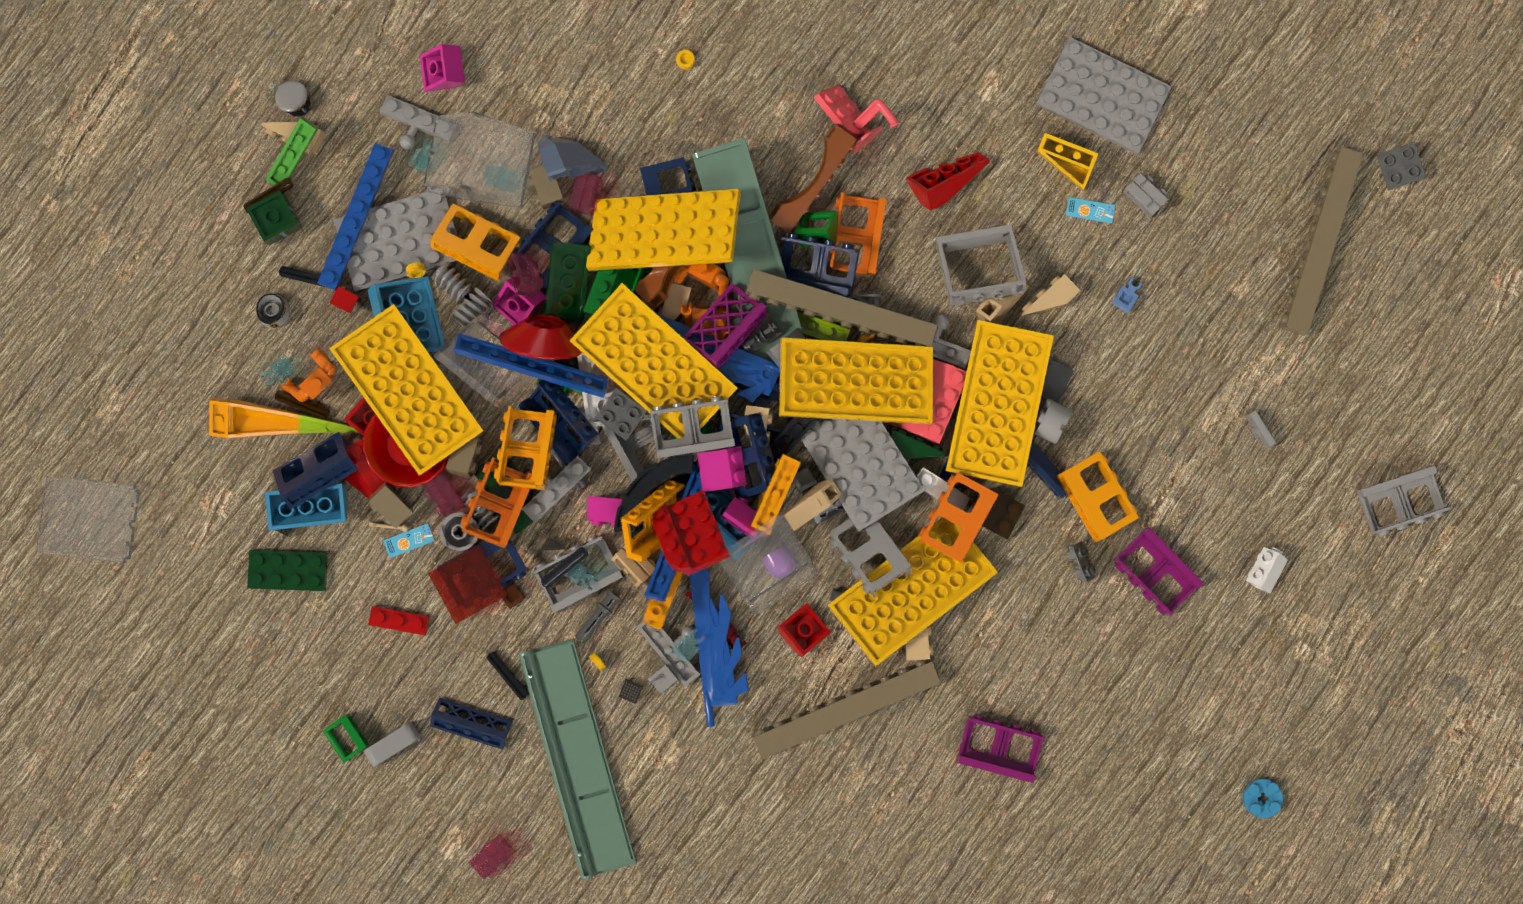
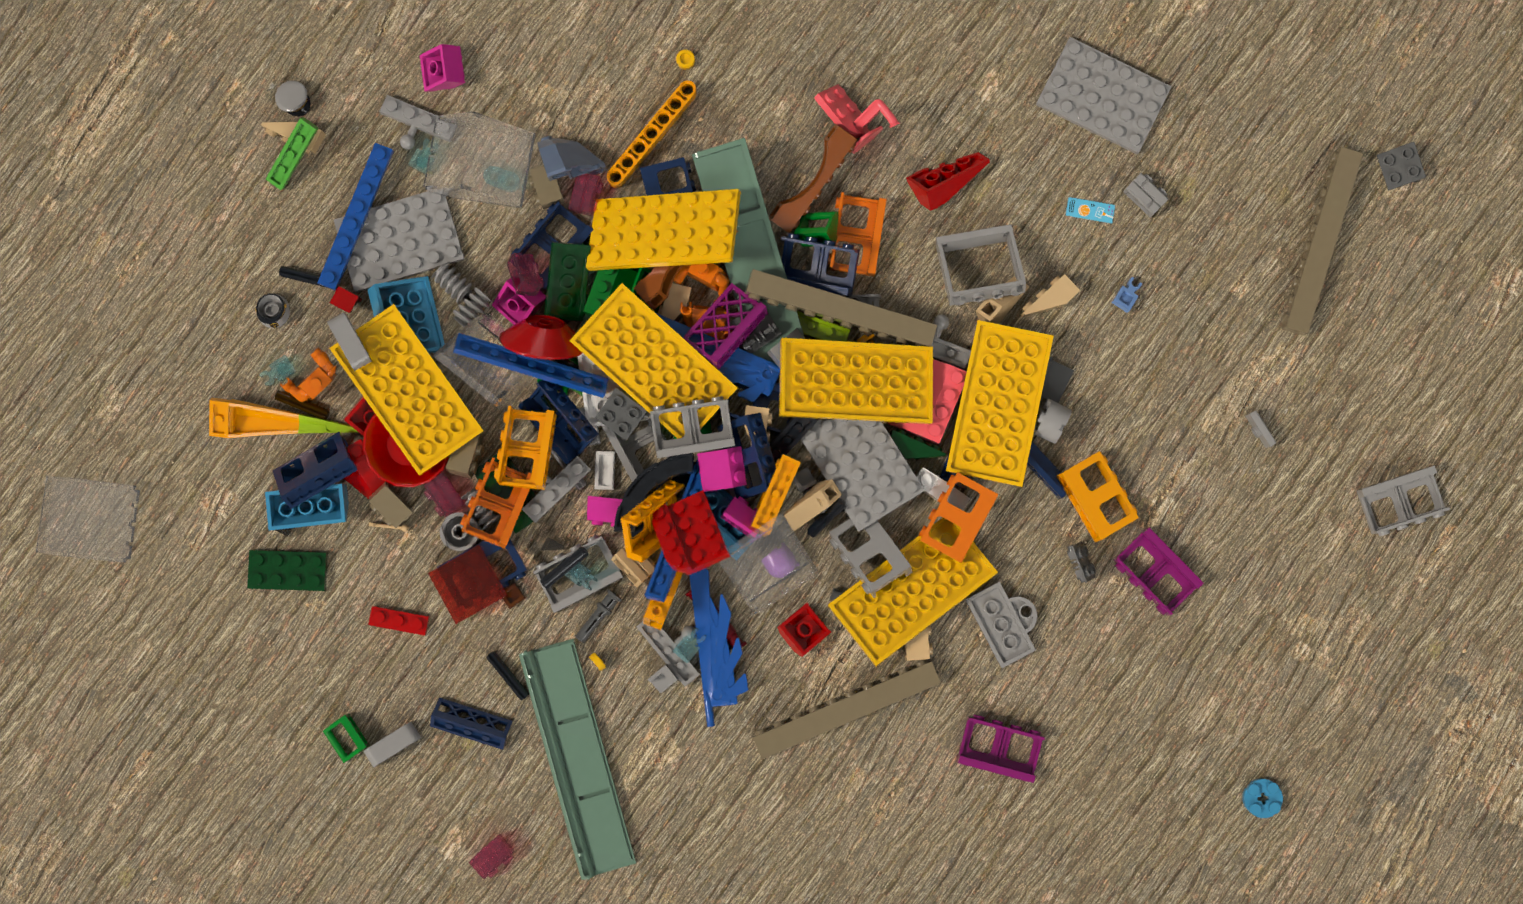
(274, 218): dark green container -> none
(283, 186): dark brown axle -> none
(349, 341): none -> light grey beam
(408, 540): medium azure sticker -> none
(415, 270): yellow tile -> none
(468, 250): light orange window -> none
(604, 470): none -> white tile
(631, 691): clear smoke slope -> none
(653, 125): none -> light orange beam
(826, 517): none -> black axle
(1002, 515): dark brown plate -> none
(1003, 623): none -> light grey plate
(1068, 159): yellow wedge -> none
(1267, 569): white brick -> none

